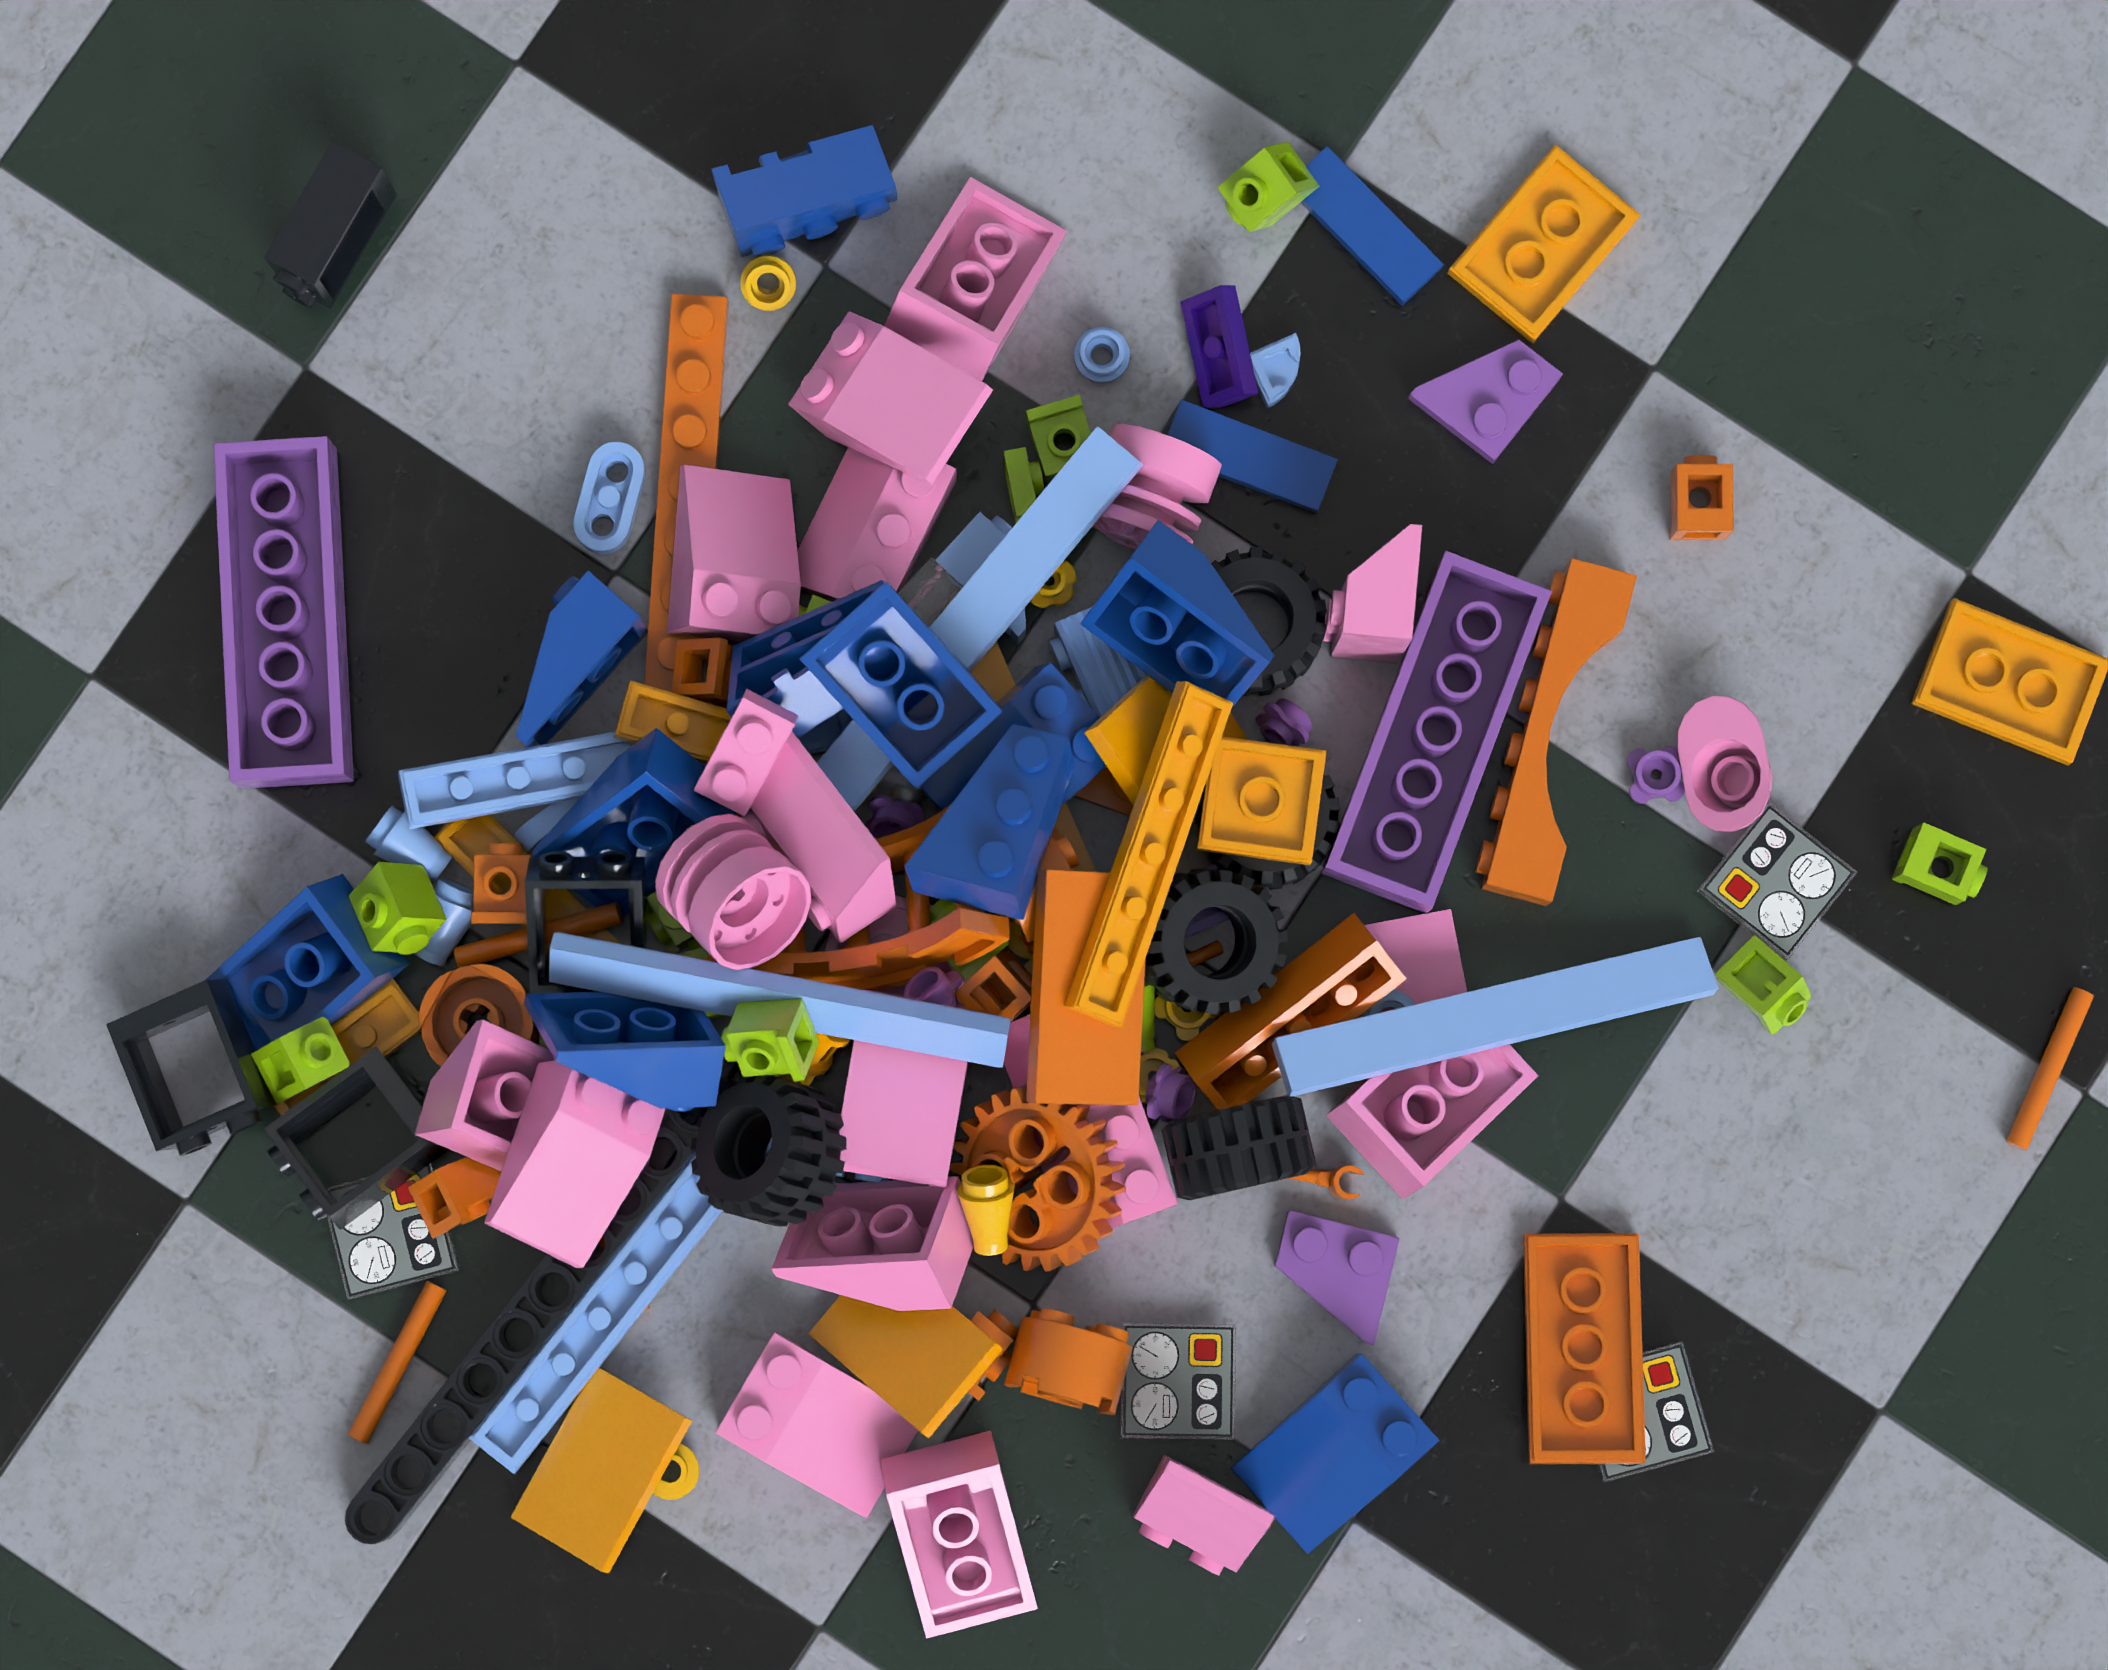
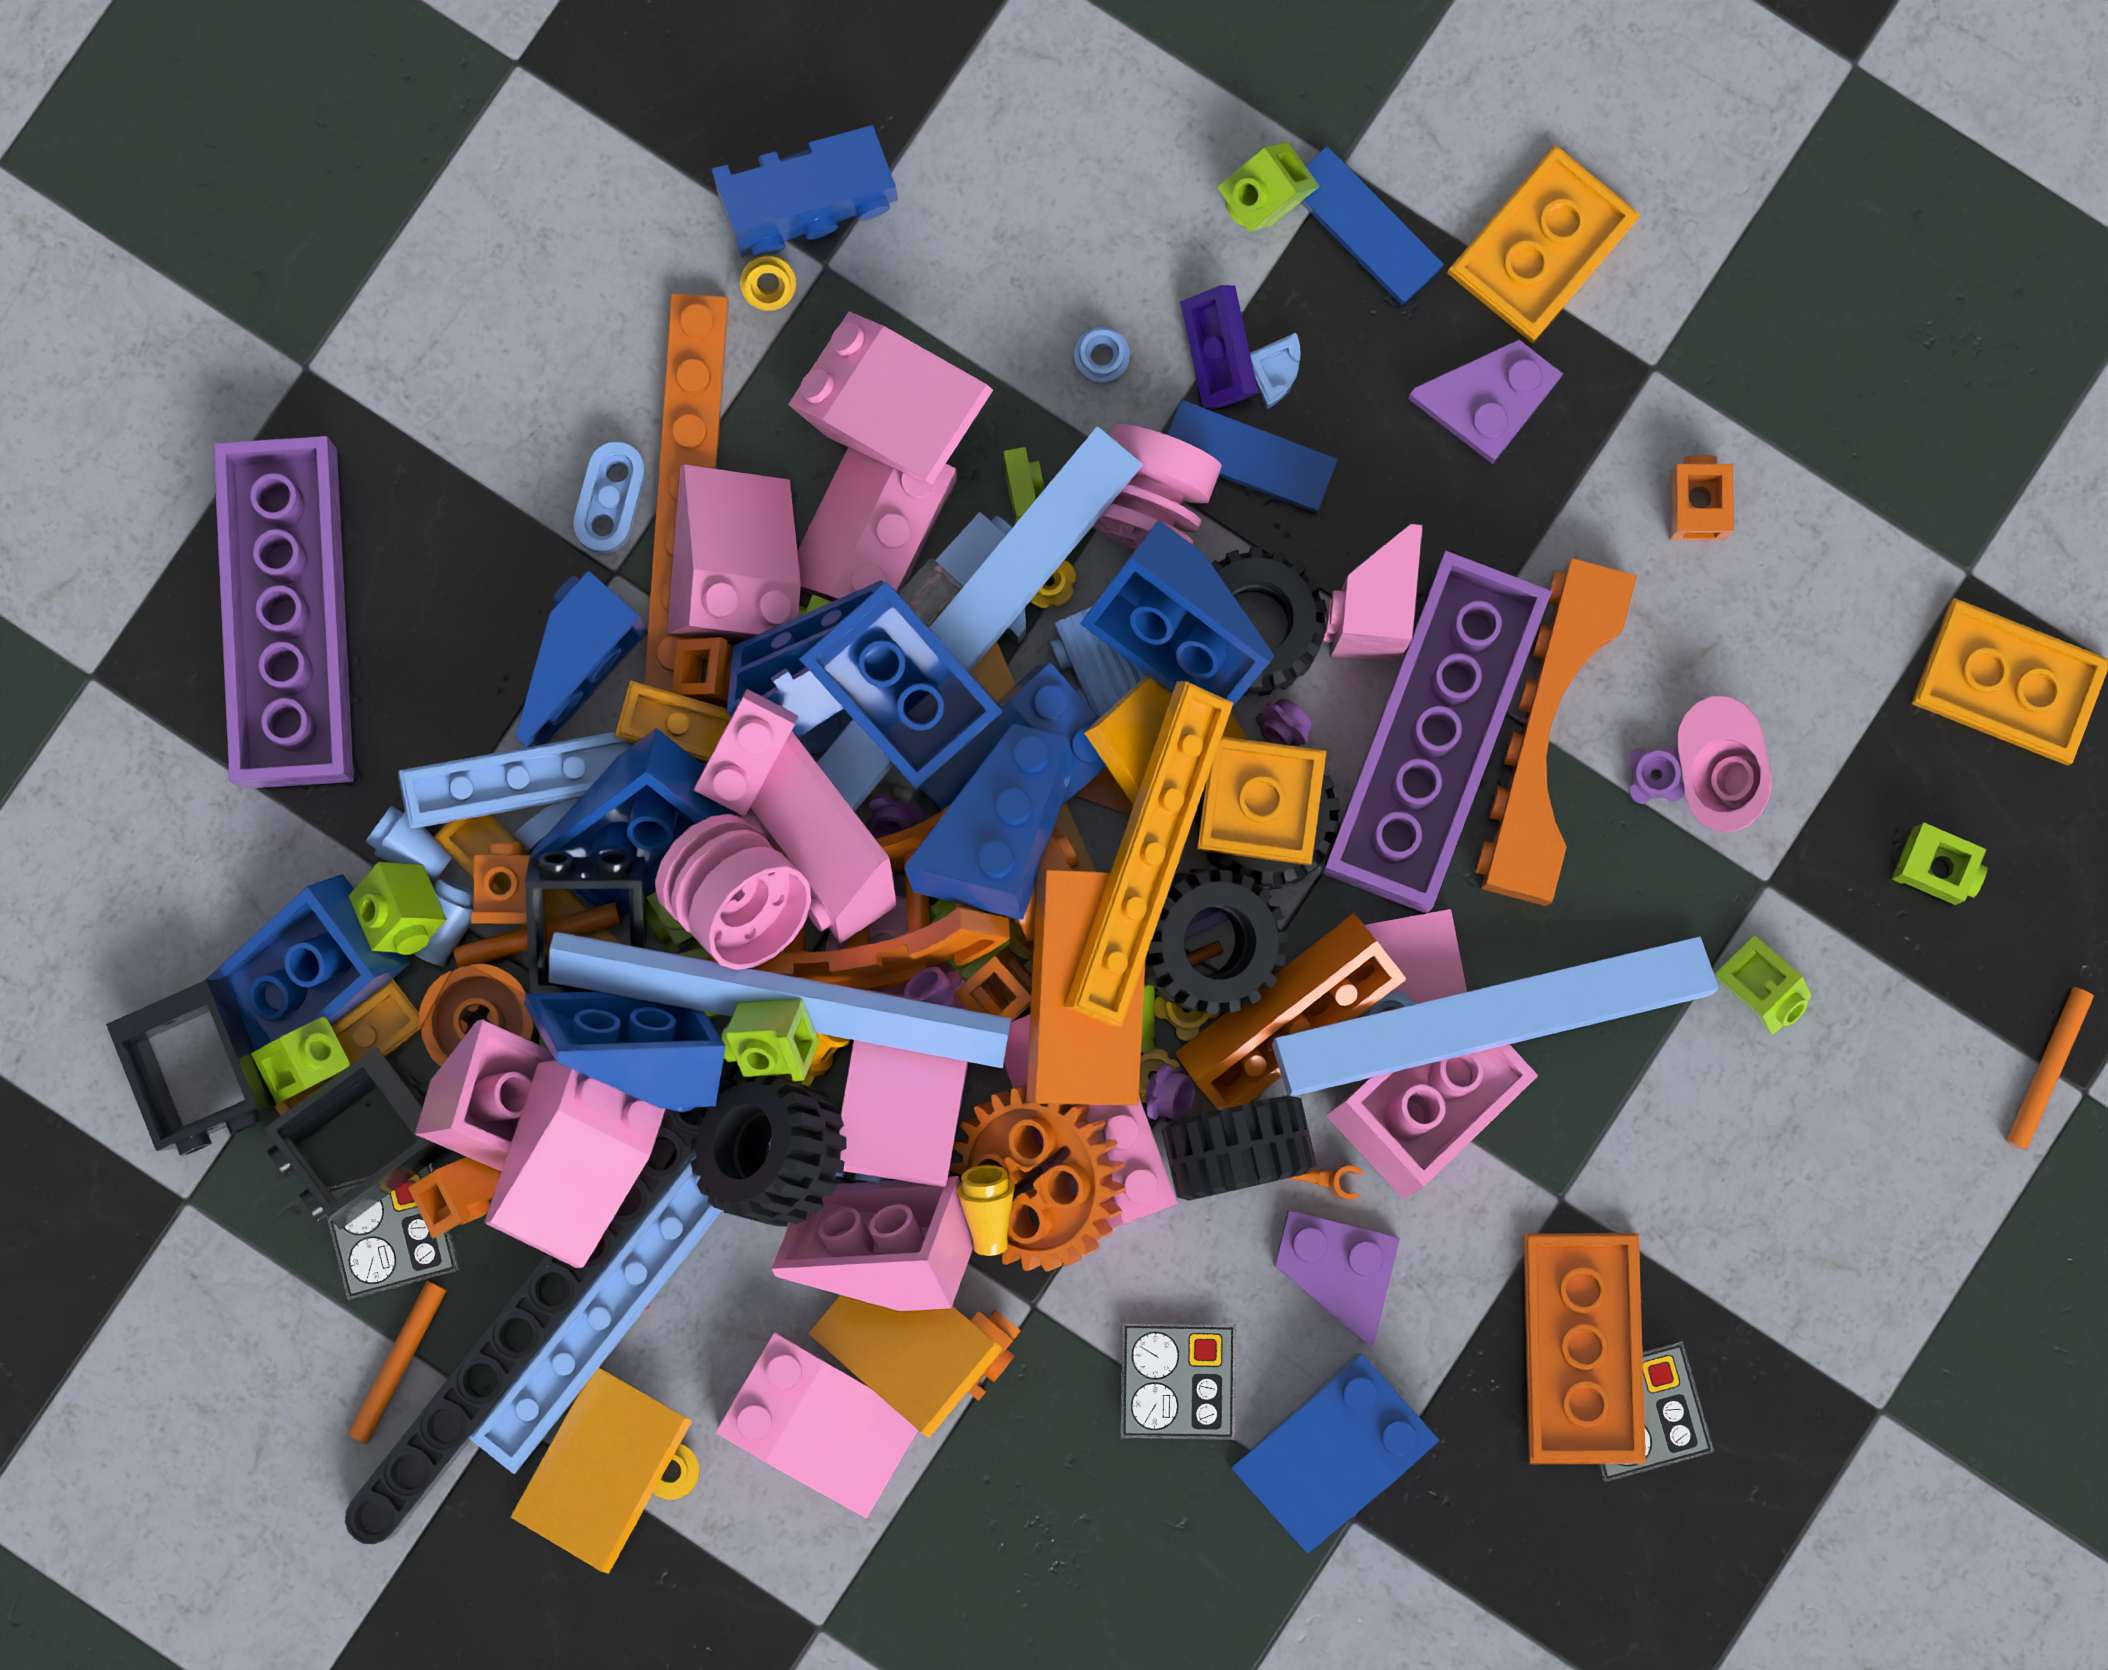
(330, 227): black window -> none
(958, 1534): bright pink slope -> none
(975, 278): bright pink slope -> none
(1053, 419): lime brick -> none
(1069, 1362): orange brick -> none
(1200, 1515): bright pink slope -> none
(1777, 881): tile -> none

